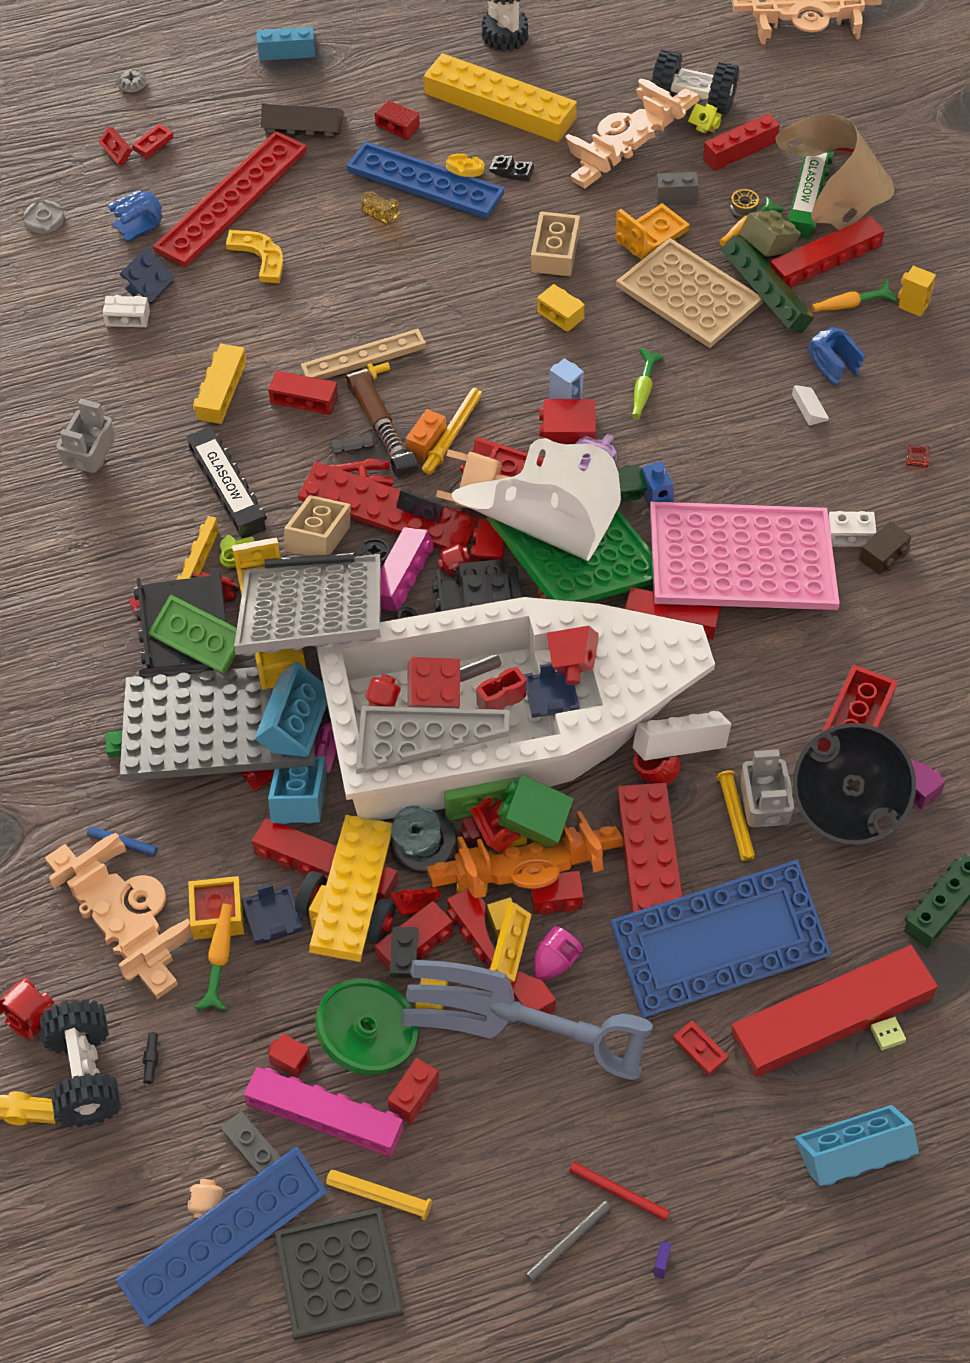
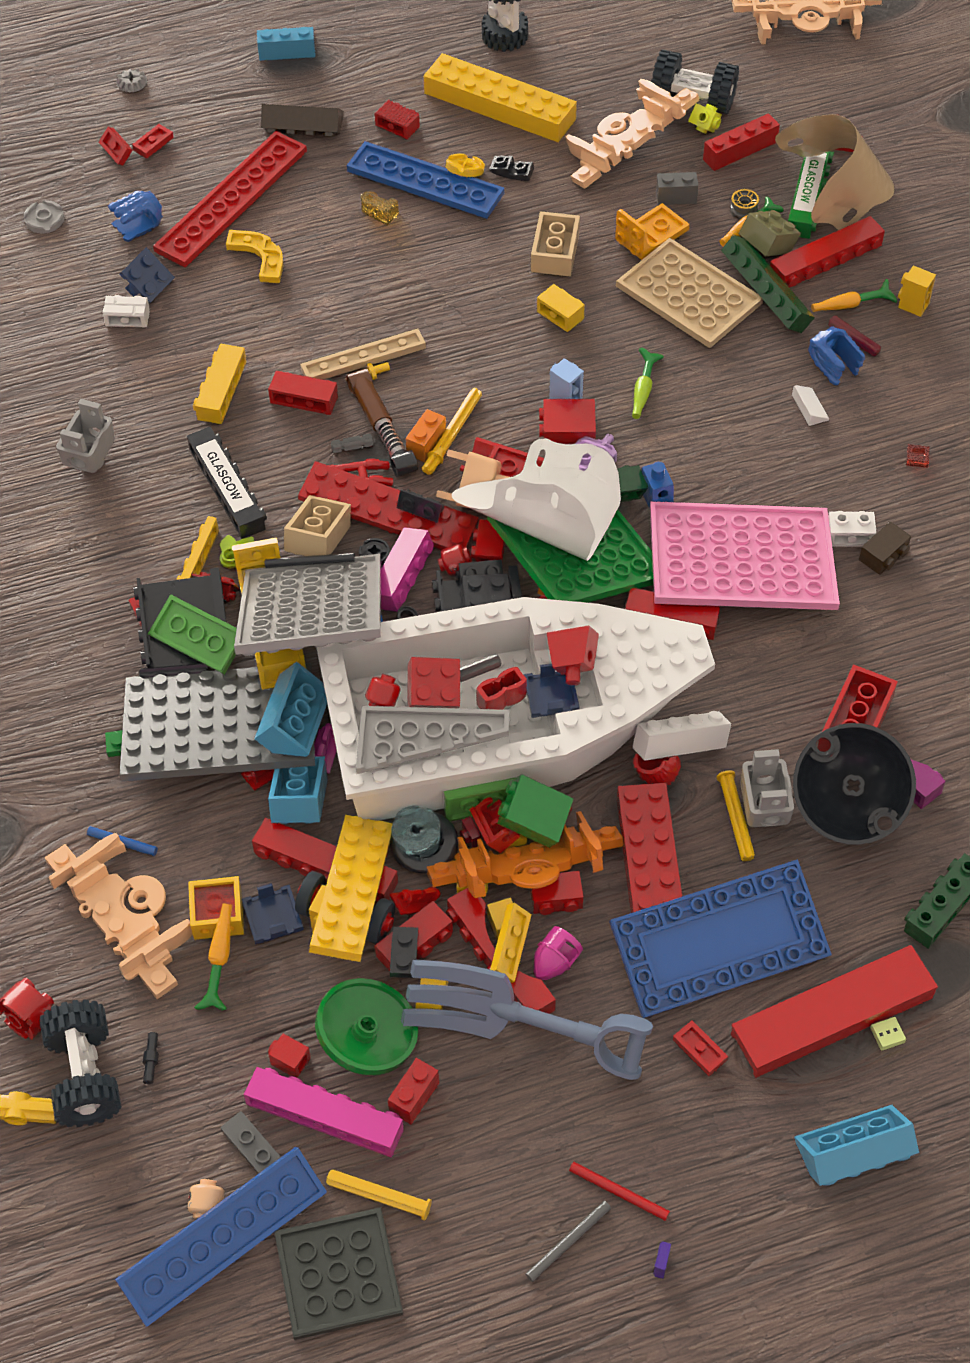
(859, 338): none -> dark red axle

